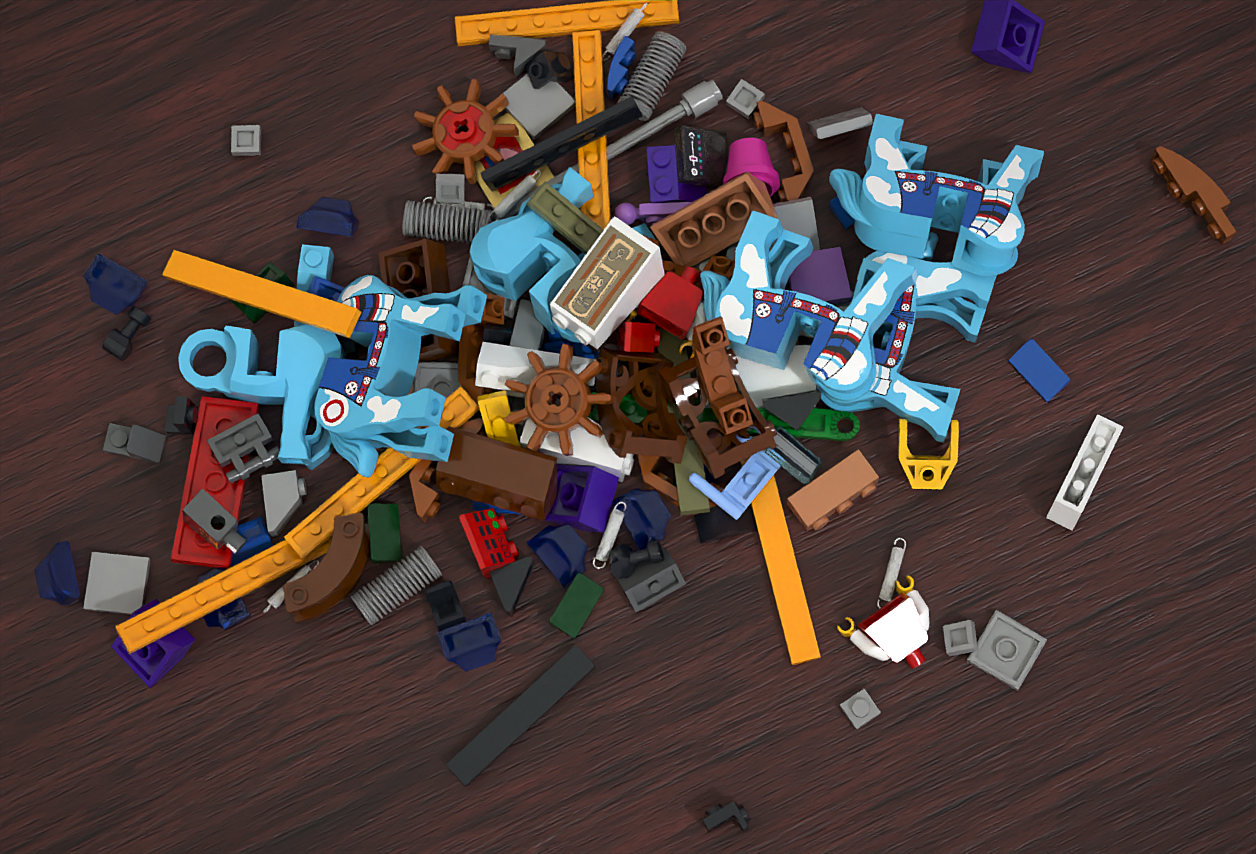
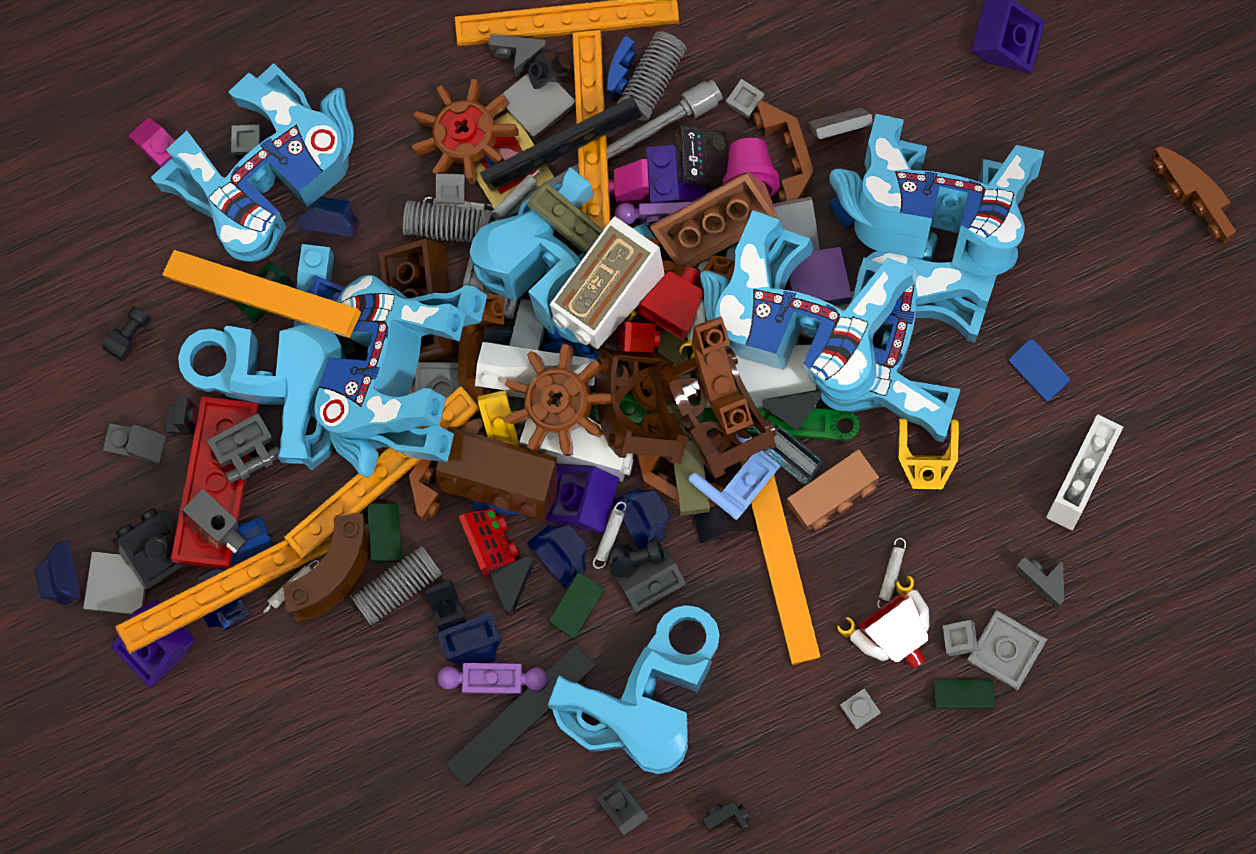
(113, 285): clear blue slope -> none
(149, 546): none -> black plate
(152, 141): none -> dark pink slope
(282, 498): light grey slope -> none
(304, 155): none -> medium azure animal
(492, 678): none -> medium lavender plate
(622, 808): none -> dark grey slope
(627, 28): white piece -> none
(631, 183): none -> dark pink slope
(640, 726): none -> medium azure animal
(964, 695): none -> dark green slope
(1049, 587): none -> dark grey slope

